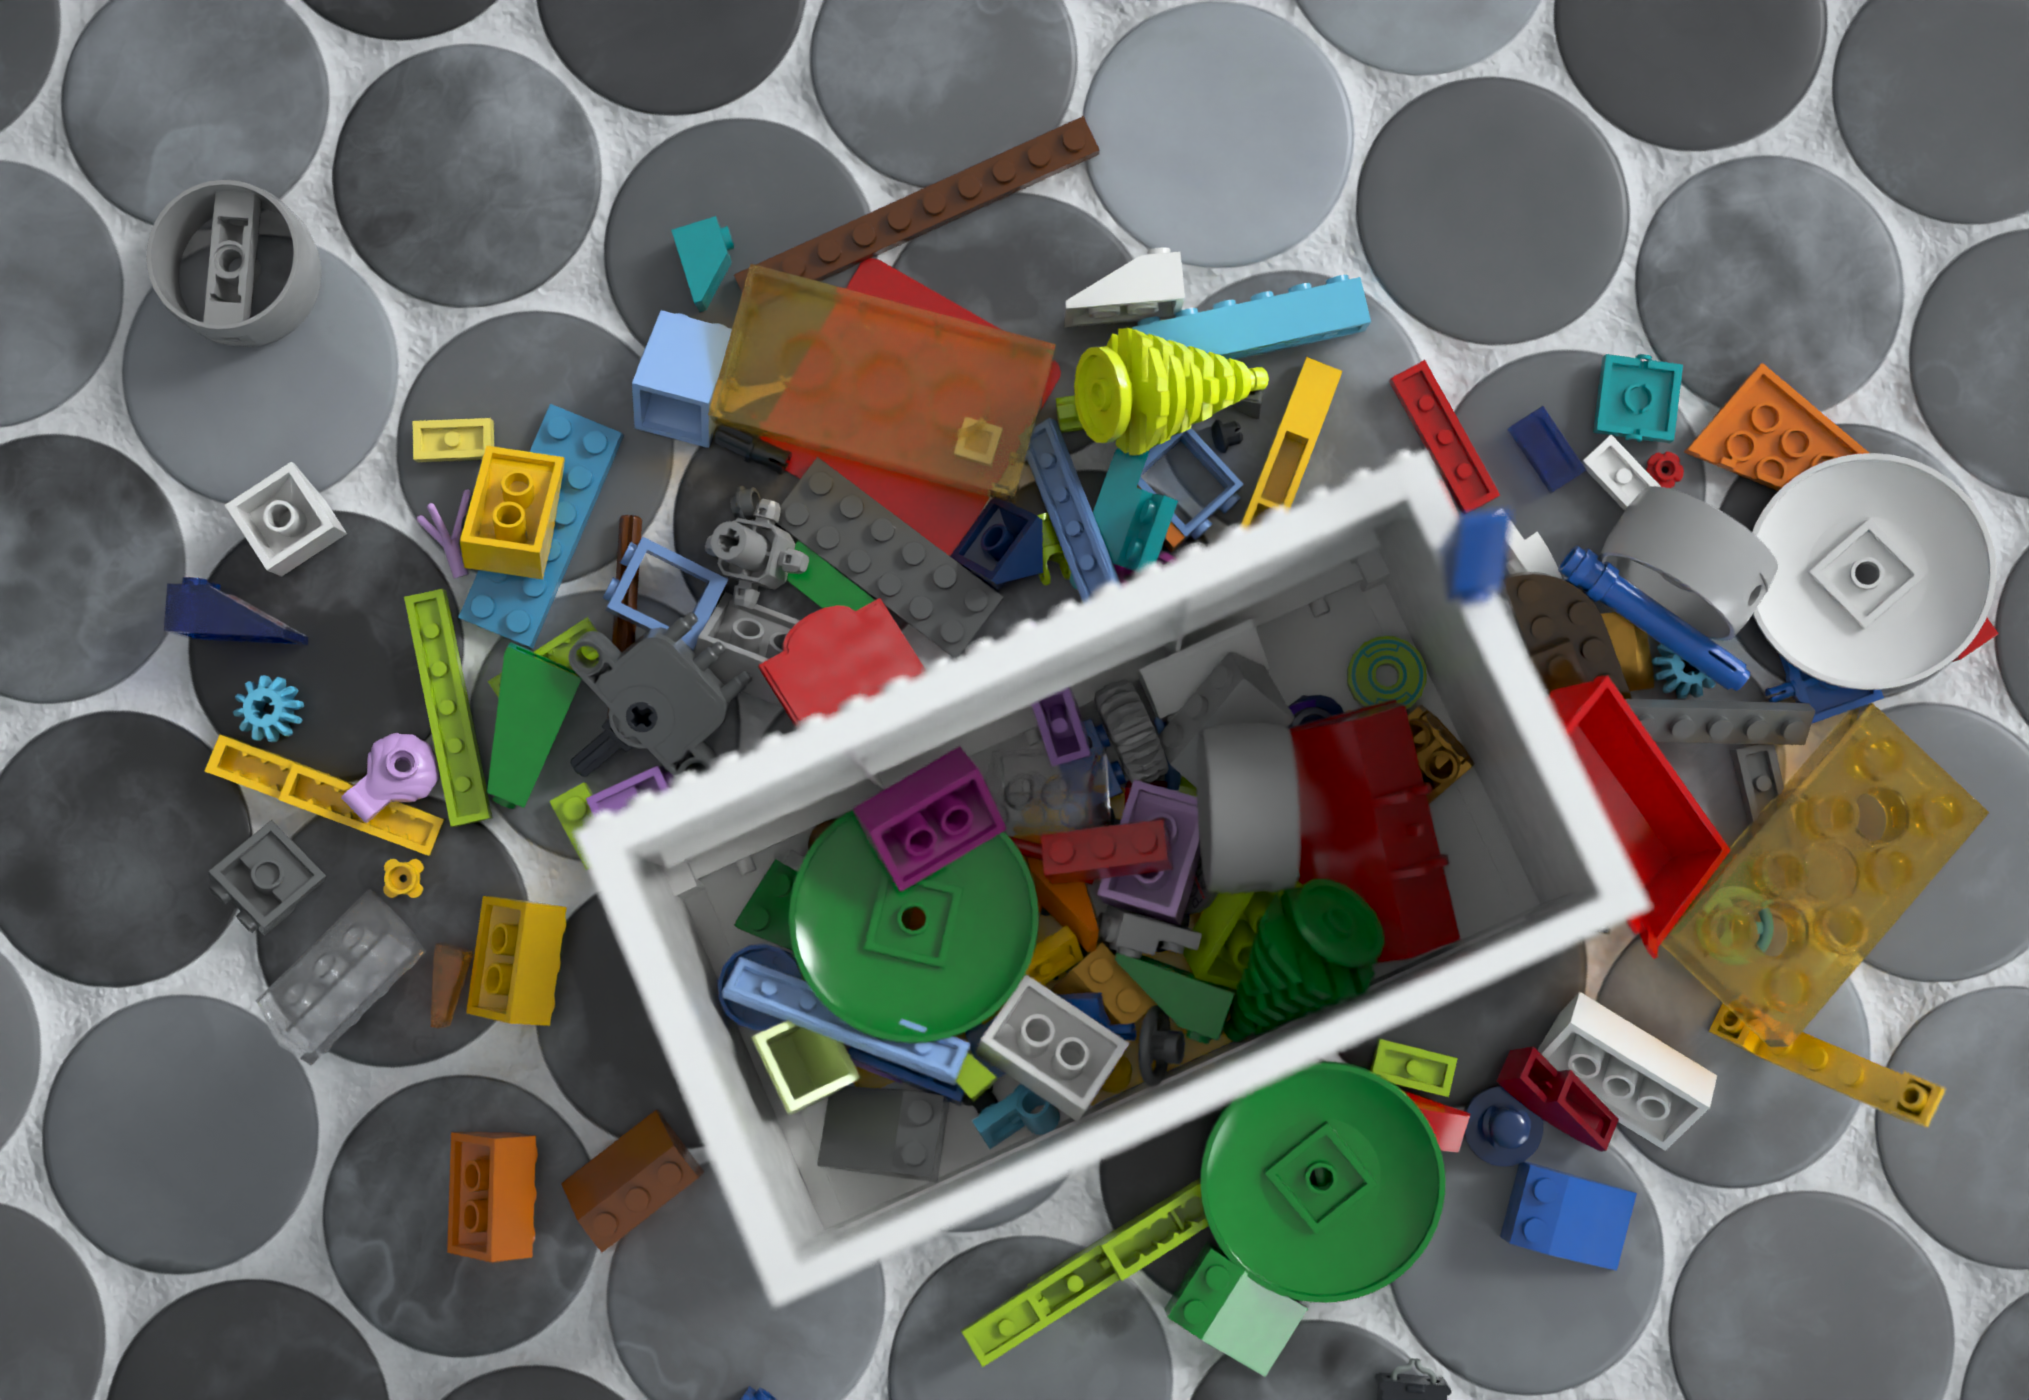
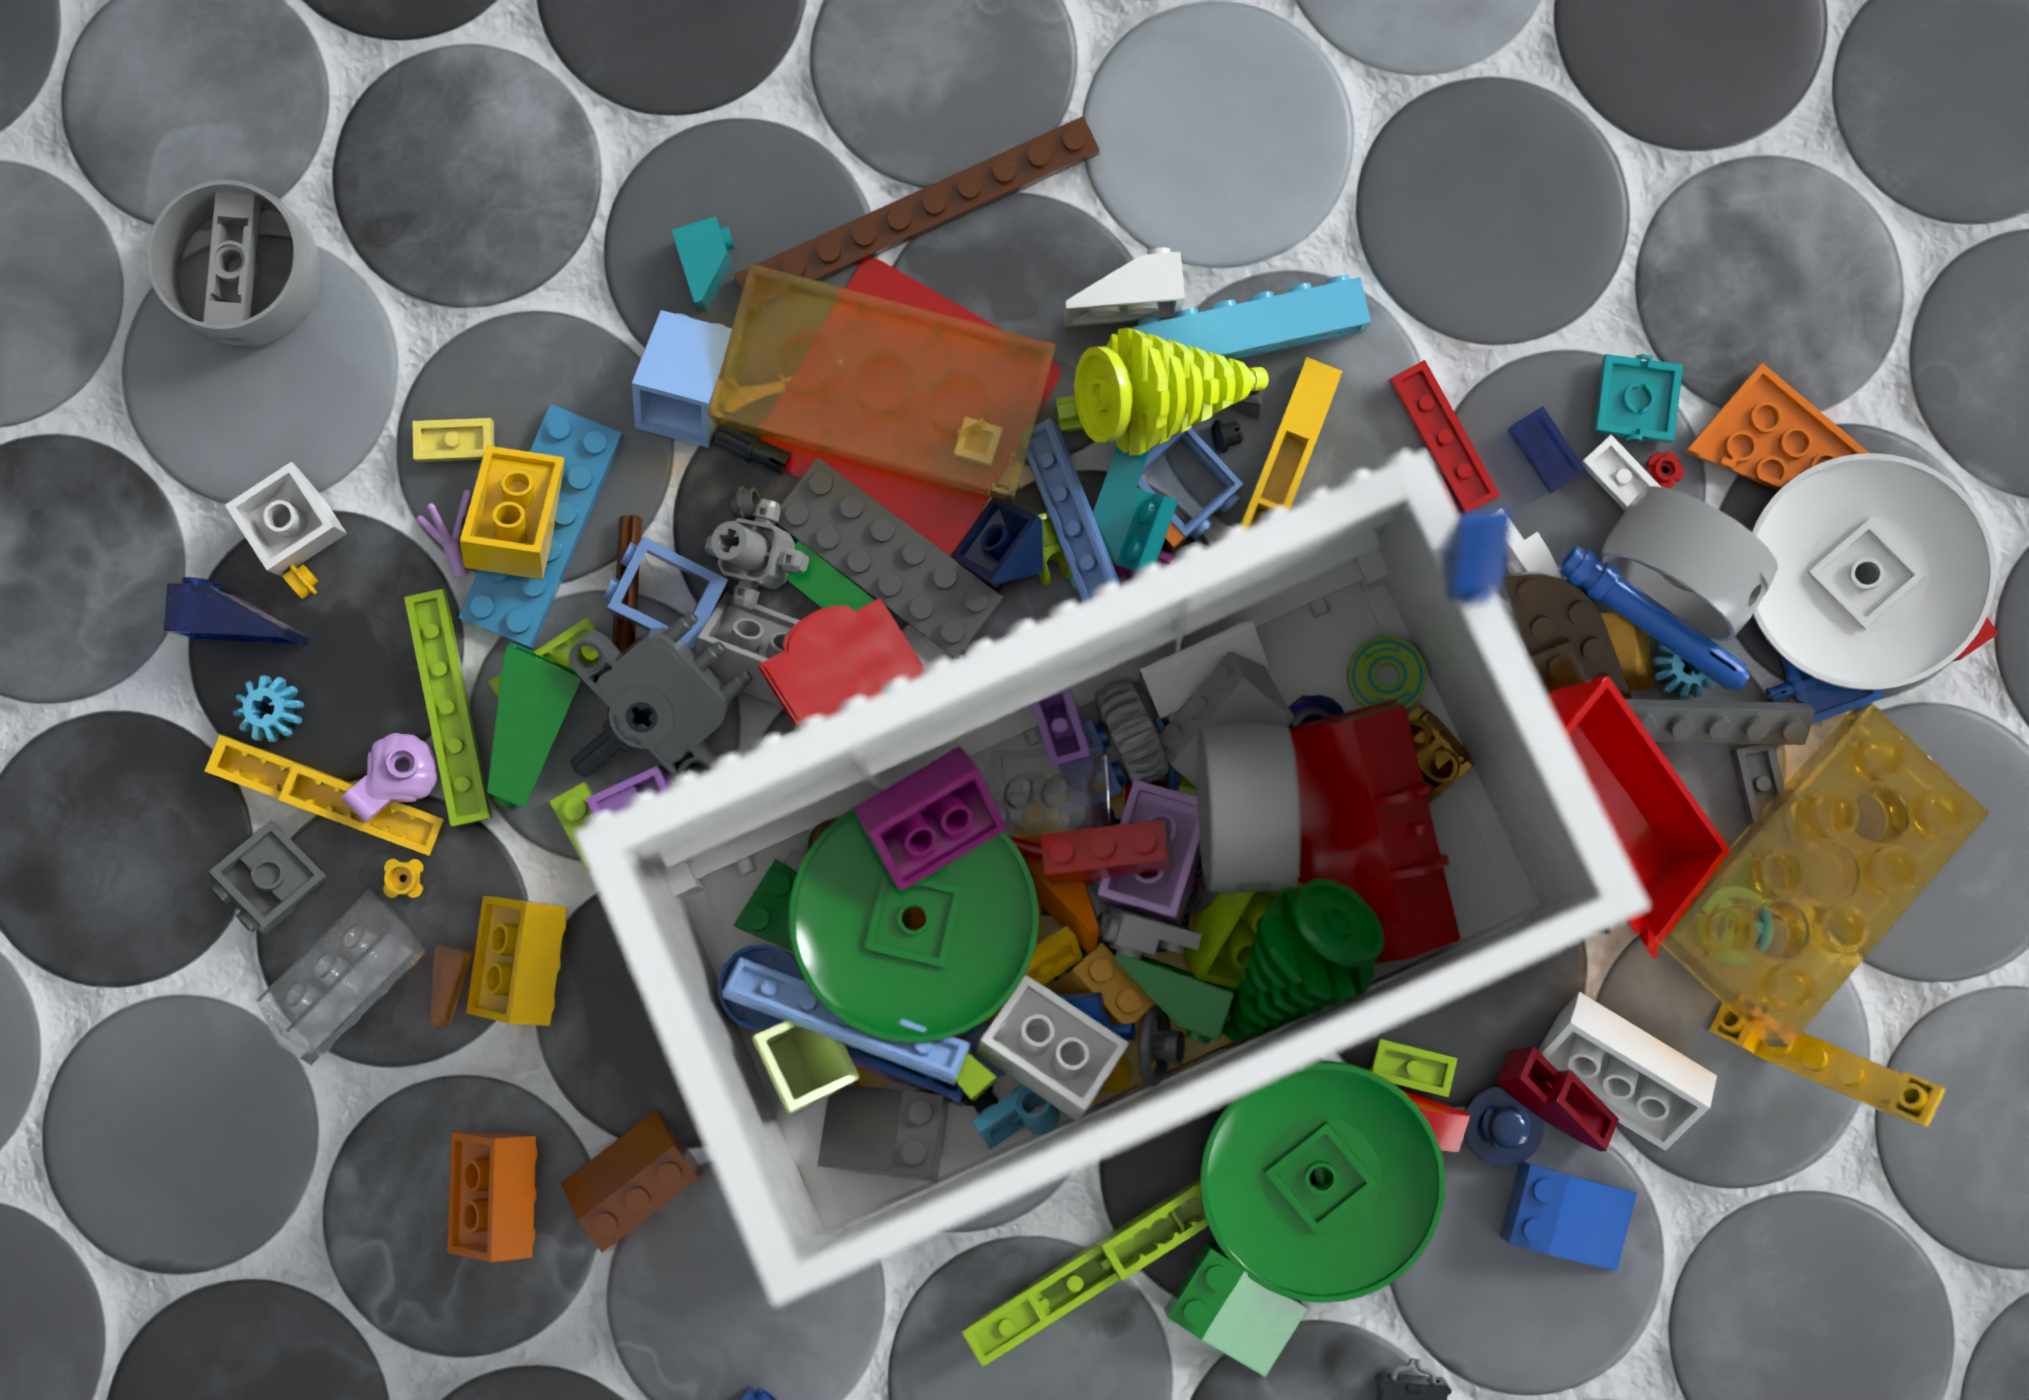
(301, 580): none -> yellow plate

